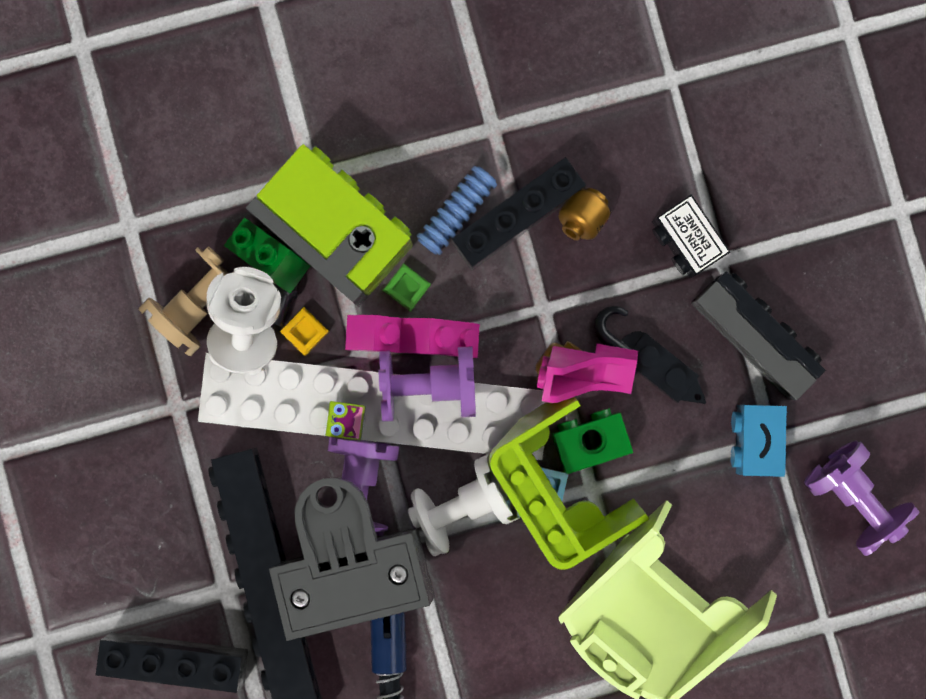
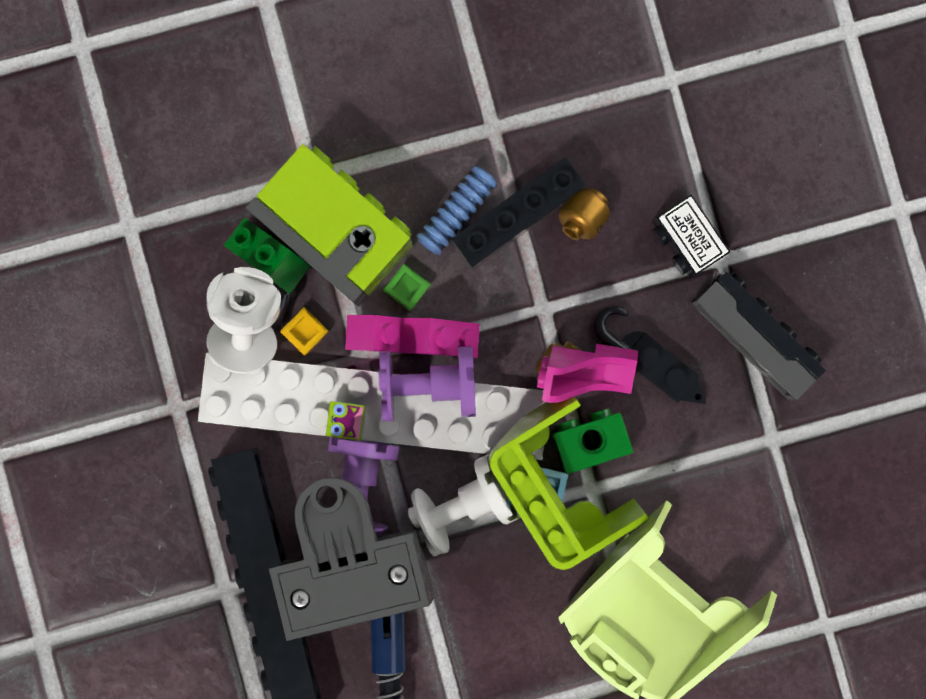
(172, 662): black piece -> none
(185, 308): tan piece -> none
(759, 440): dark azure brick -> none
(854, 487): medium lavender piece -> none

